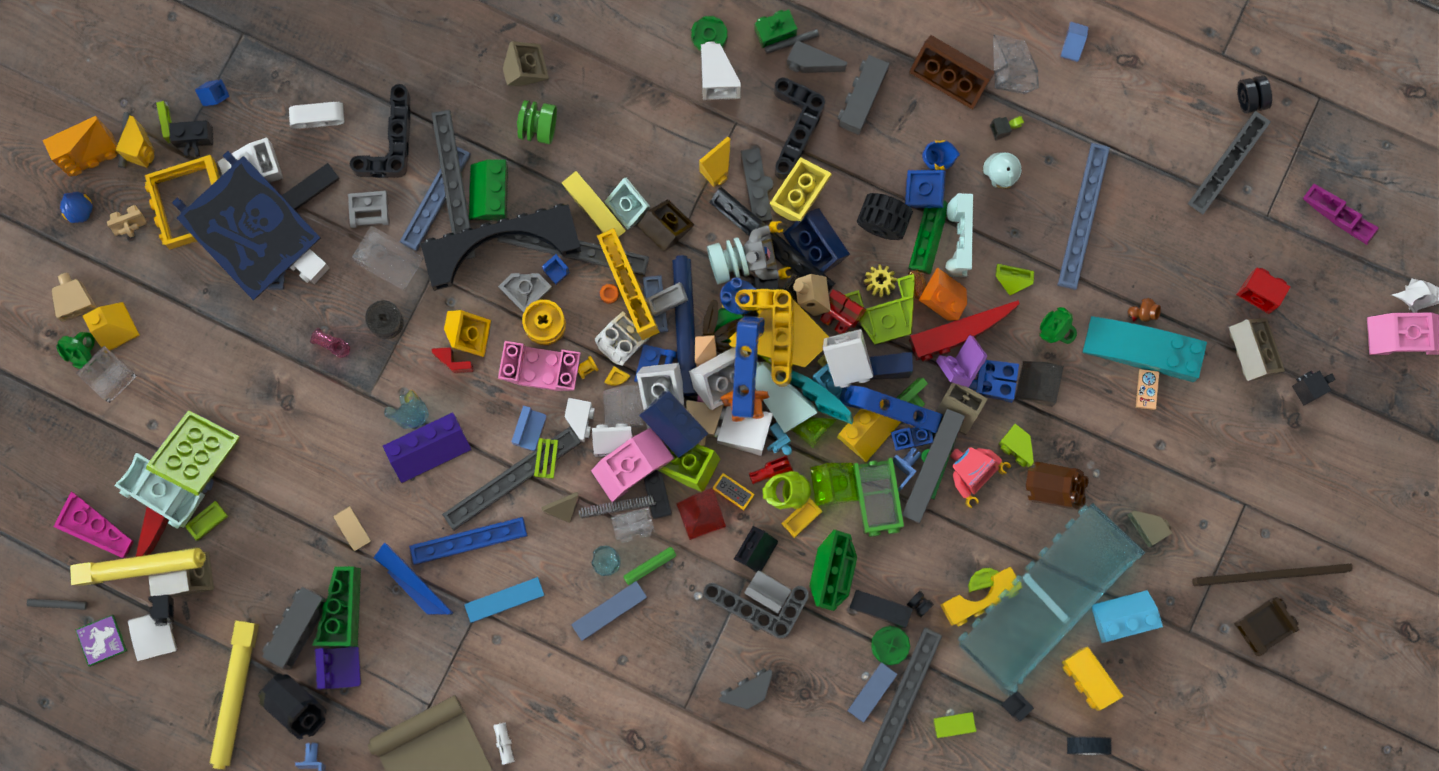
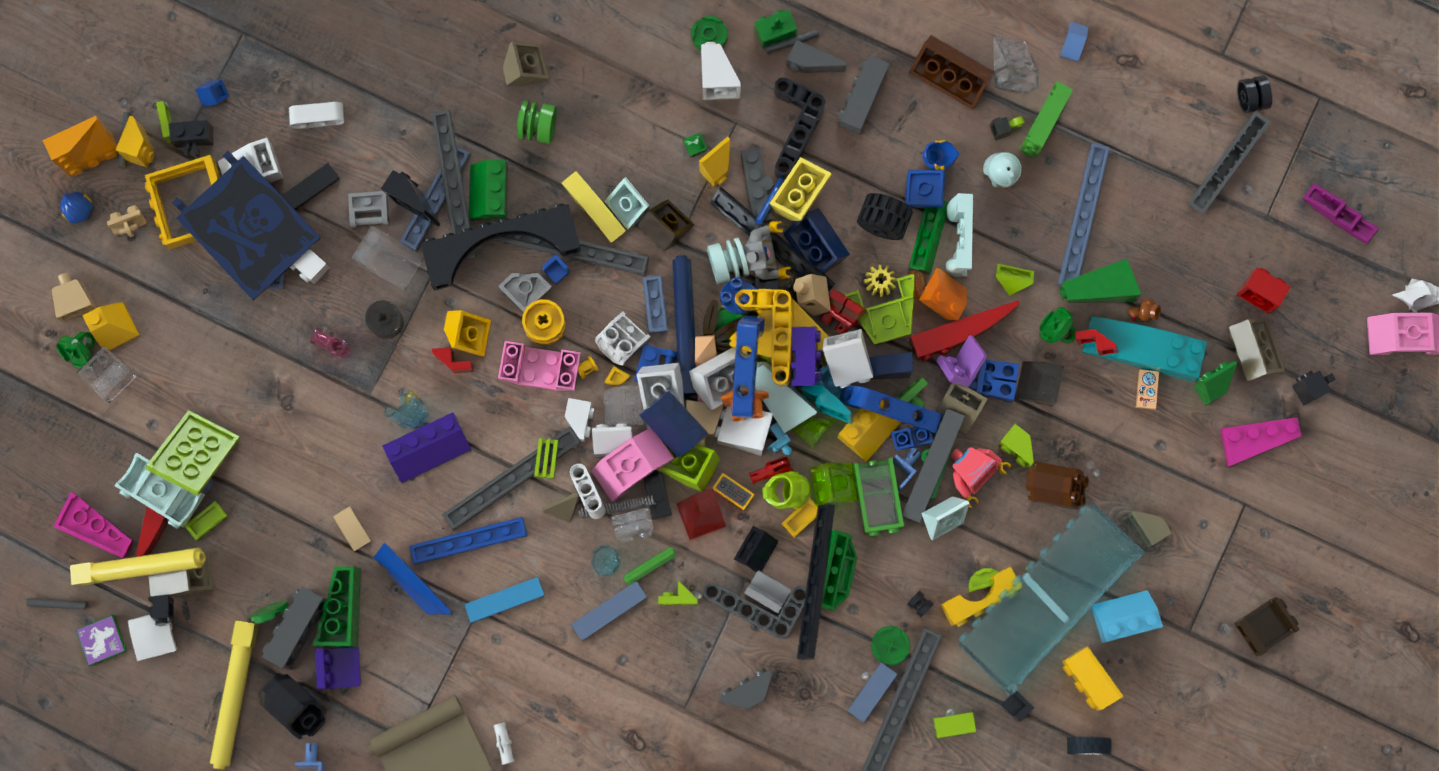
(269, 612): none -> green tile
(398, 143): black beam -> none
(407, 195): none -> black slope
(528, 429): medium blue panel -> none
(591, 498): none -> white beam
(609, 293): orange tile -> none
(628, 284): yellow slope -> none
(667, 299): light grey tile -> none
(684, 597): none -> lime slope
(695, 145): none -> green tile
(766, 208): none -> blue bar
(806, 356): none -> dark purple wedge
(816, 582): none -> black tile
(881, 609): black slope -> none
(945, 516): none -> light aqua slope
(1046, 119): none -> bright green door
(1102, 285): none -> green slope
(1103, 344): none -> red slope
(1216, 384): none -> green slope
(1252, 439): none -> dark pink wing
(1269, 575): dark brown tile -> none

